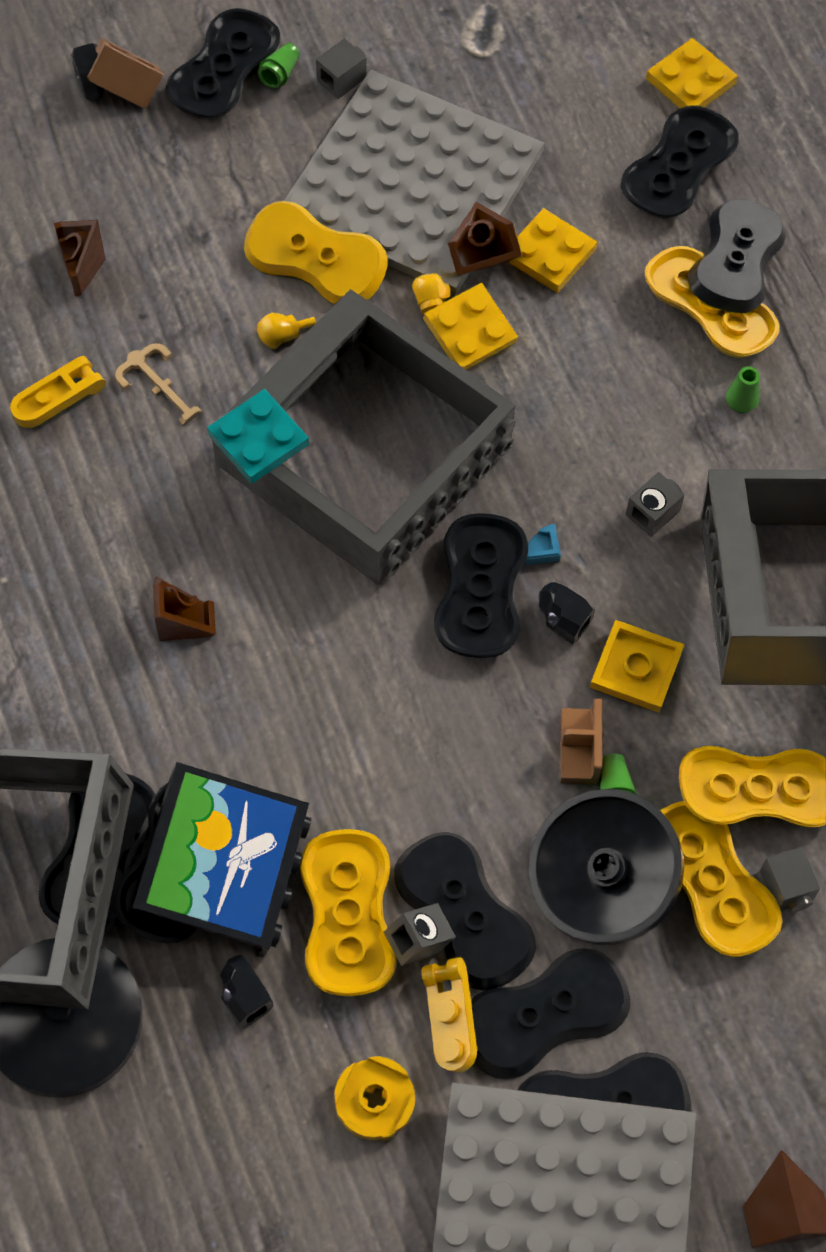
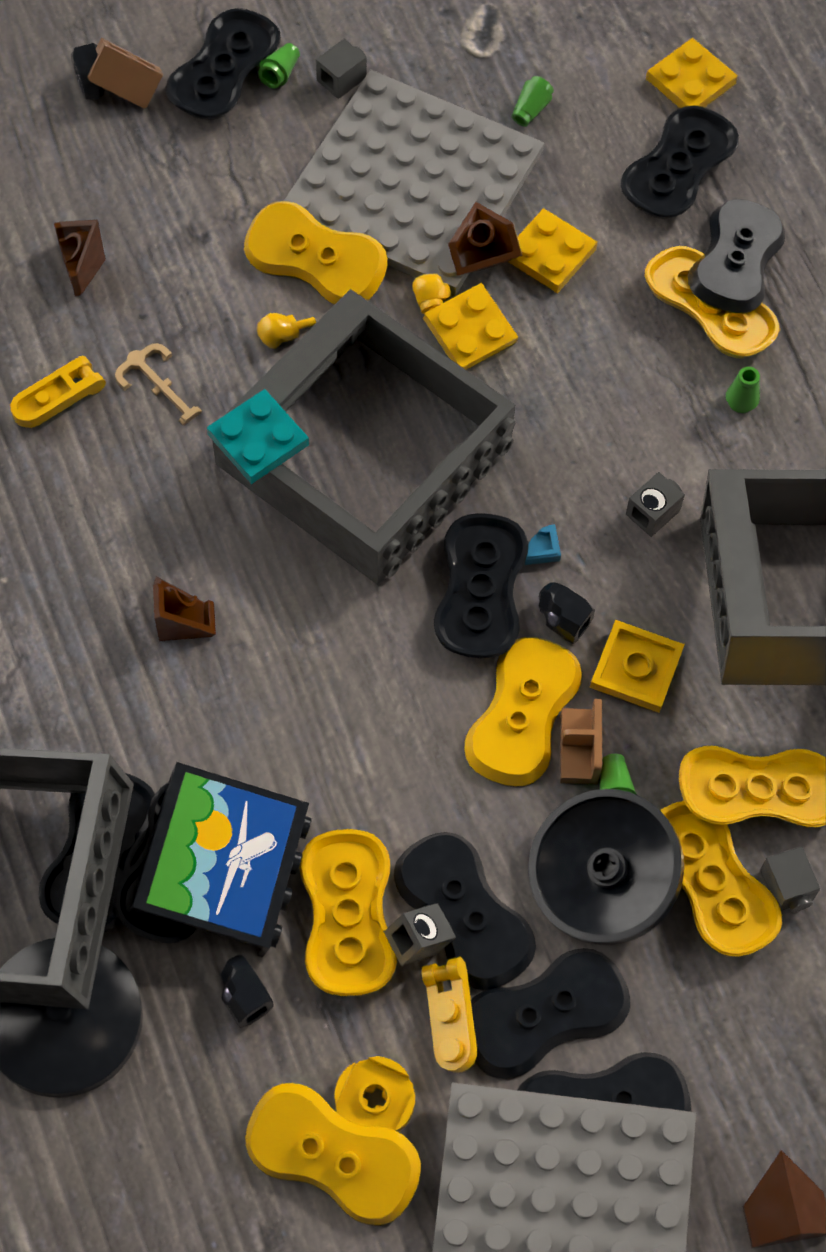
(360, 1166): none -> yellow plate
(514, 733): none -> yellow plate
(532, 100): none -> bright green cone

